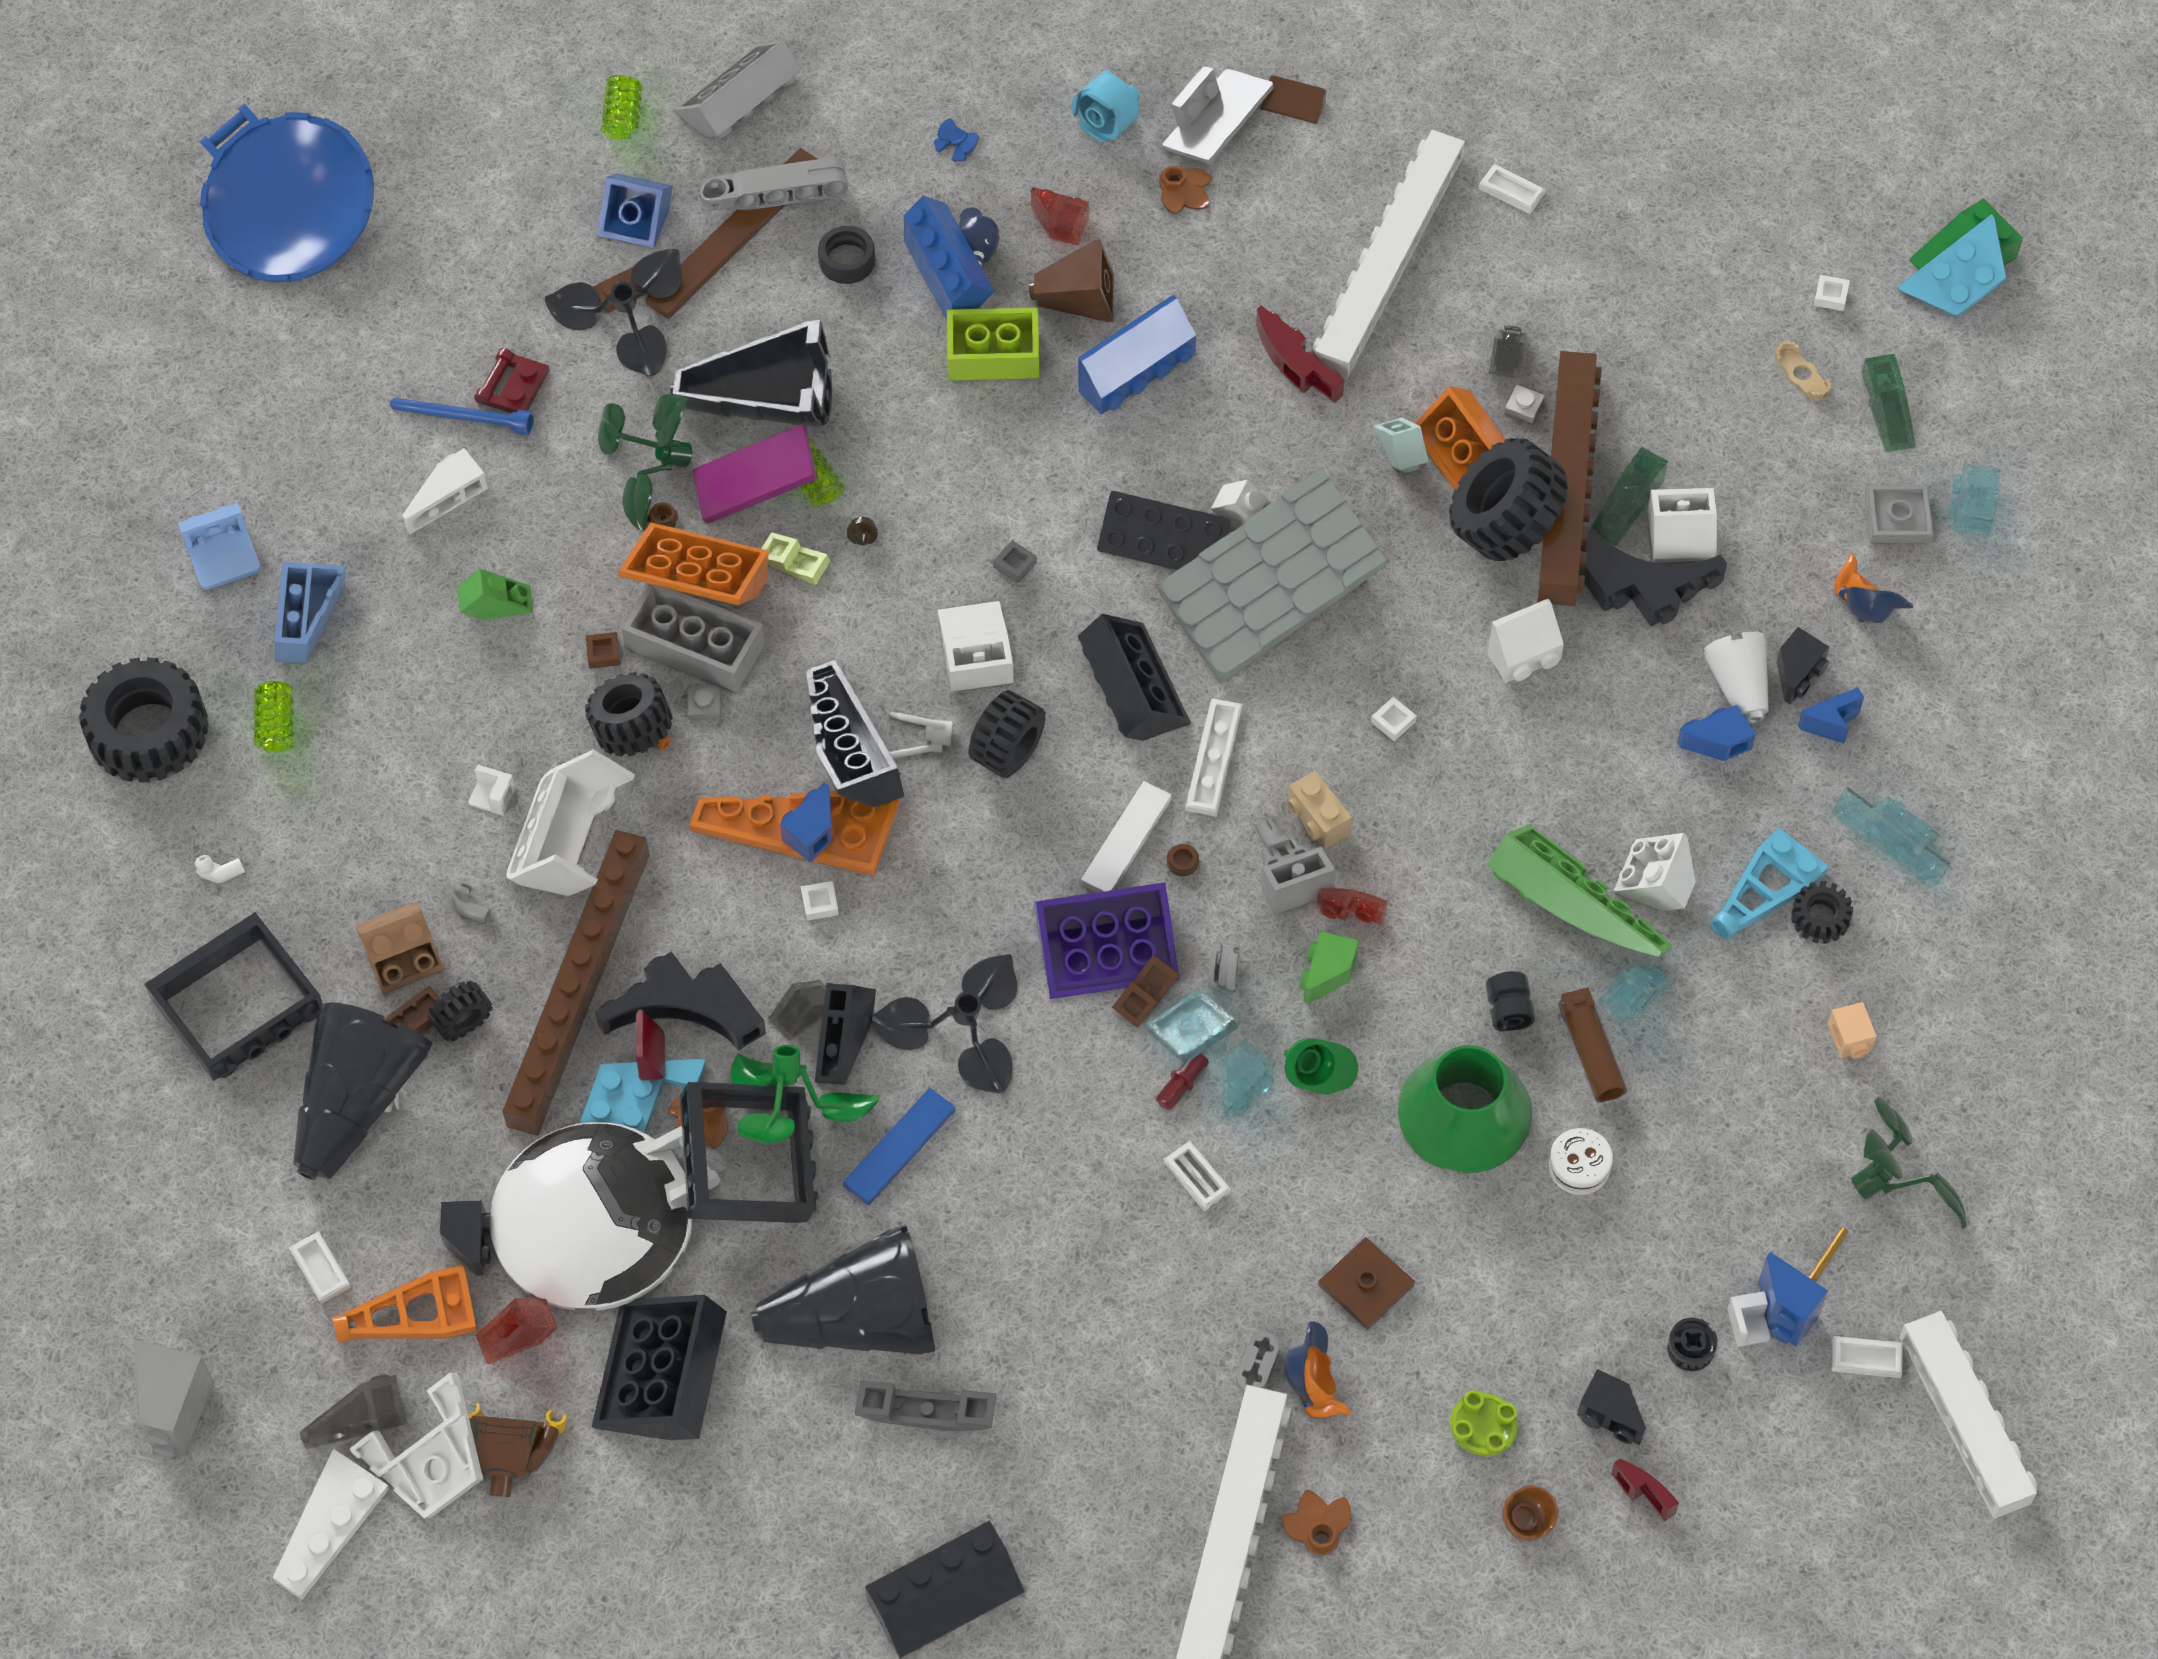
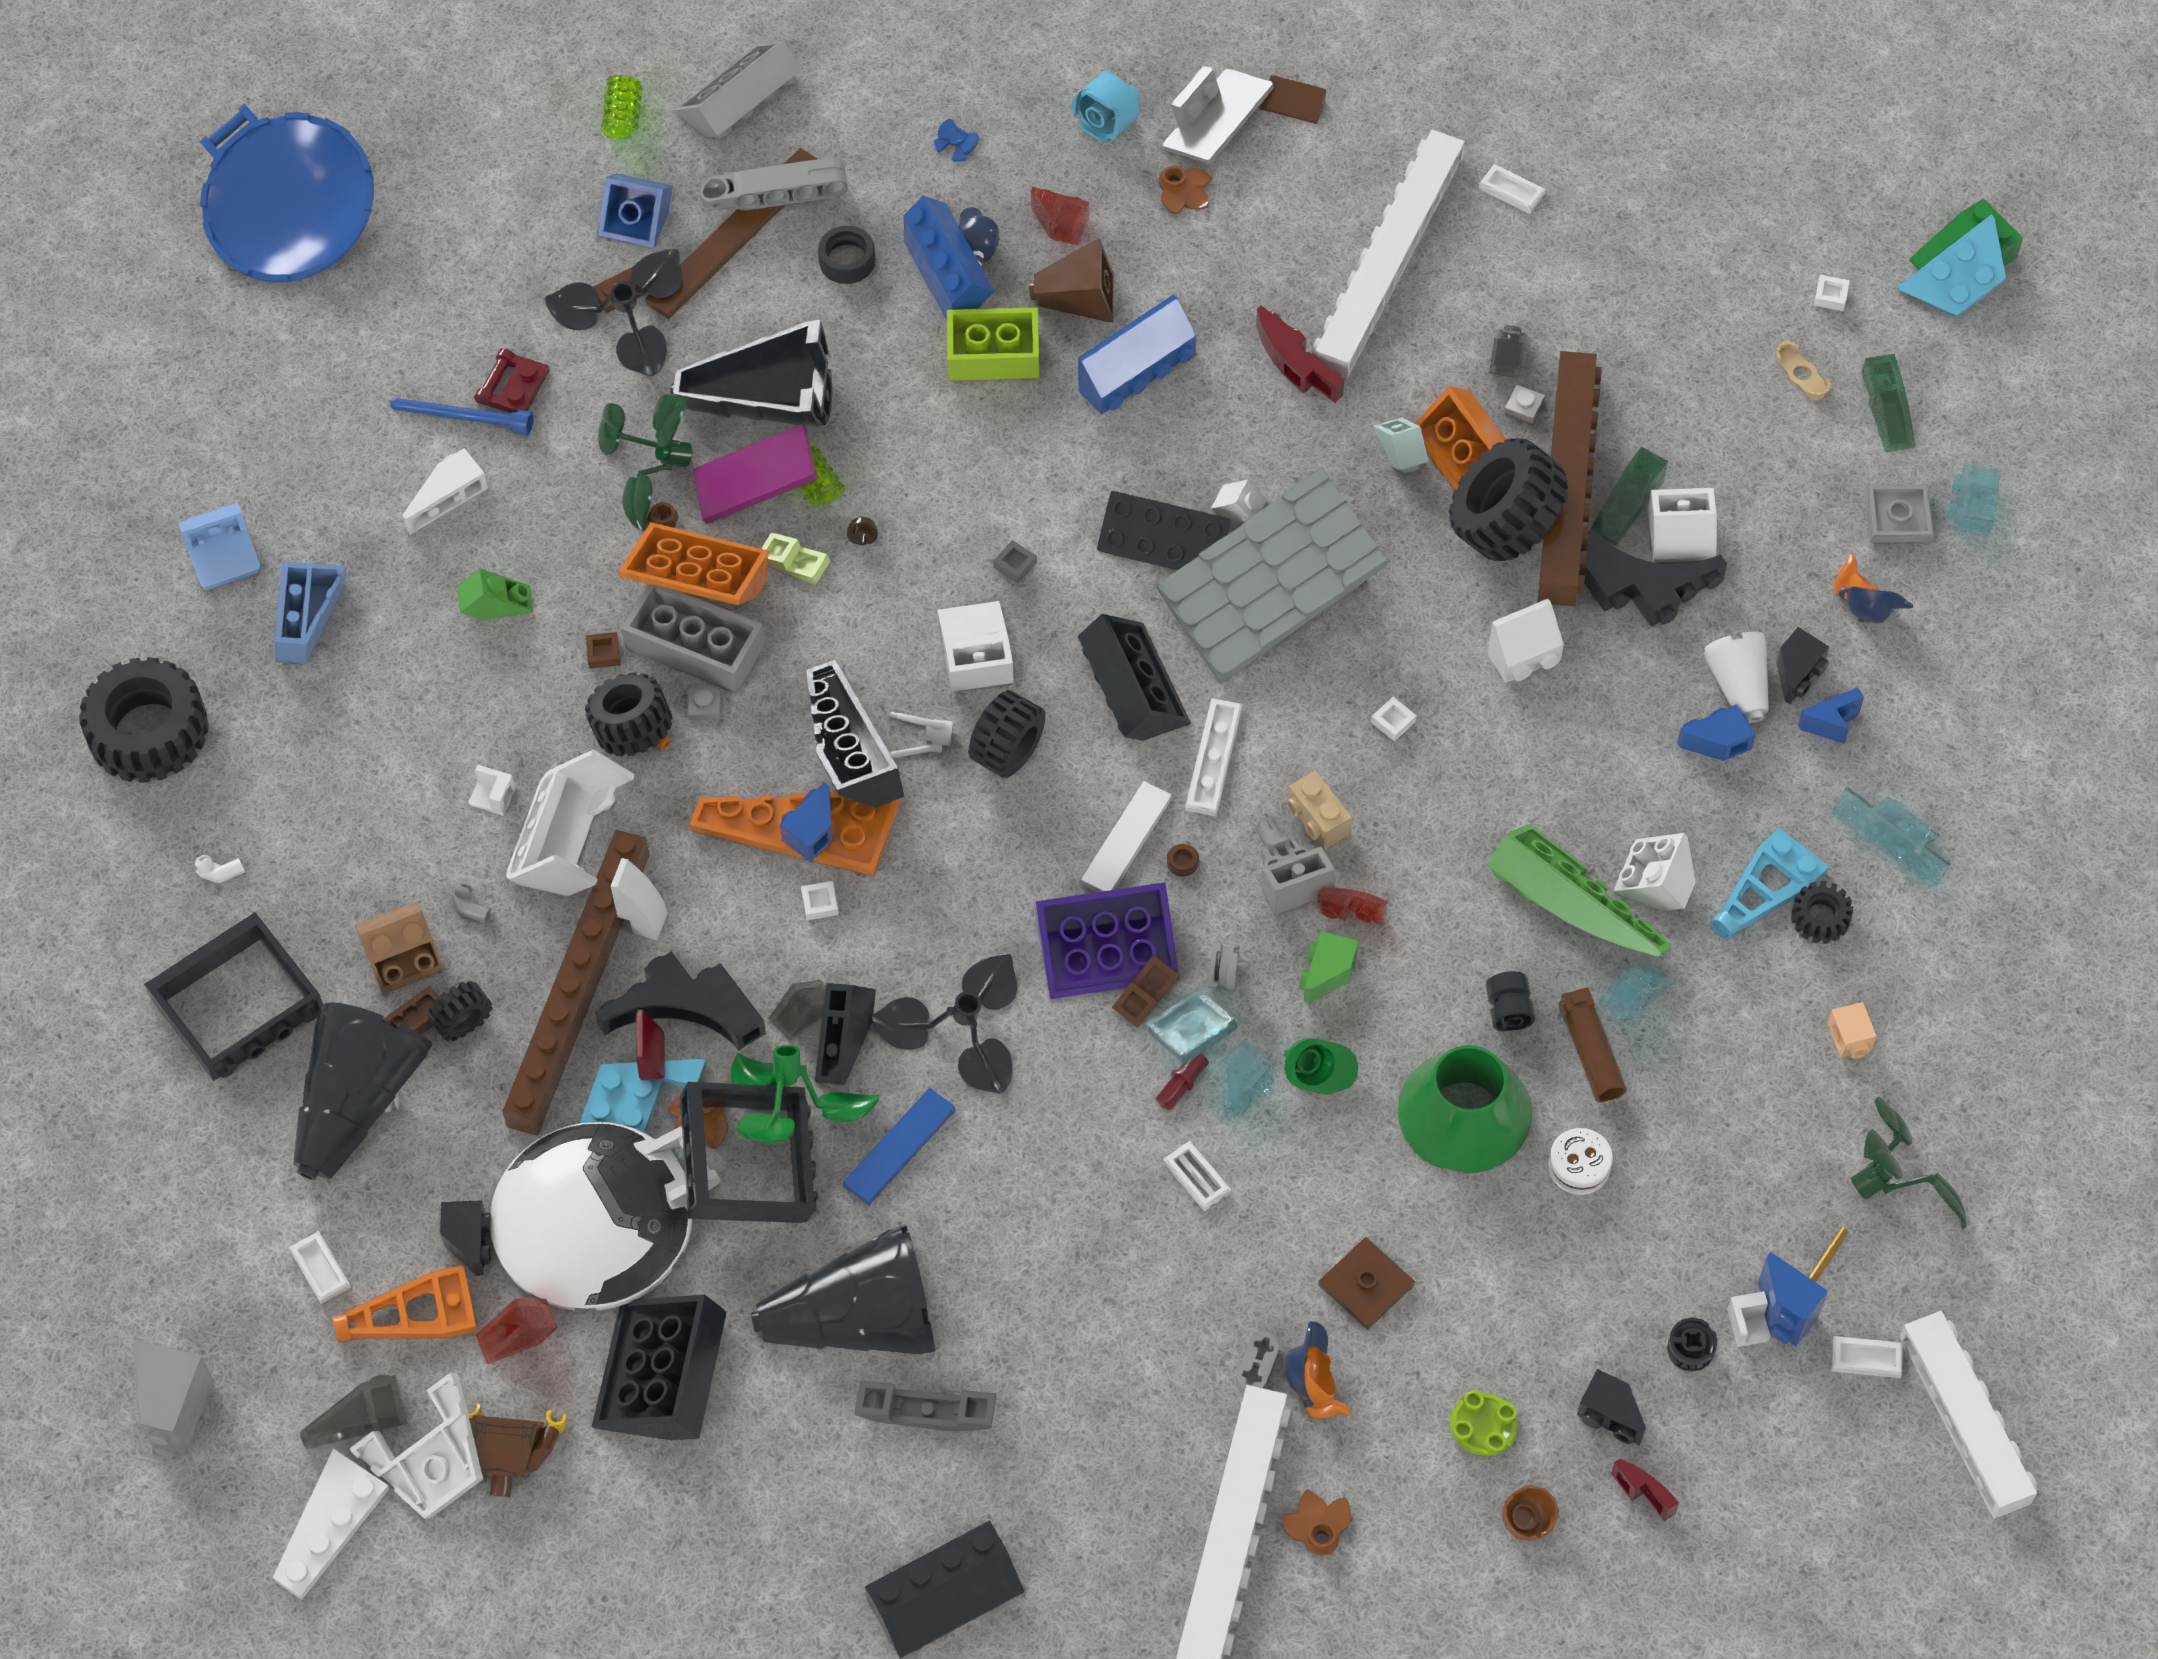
(273, 716): clear neon green piece -> none
(638, 901): none -> white slope

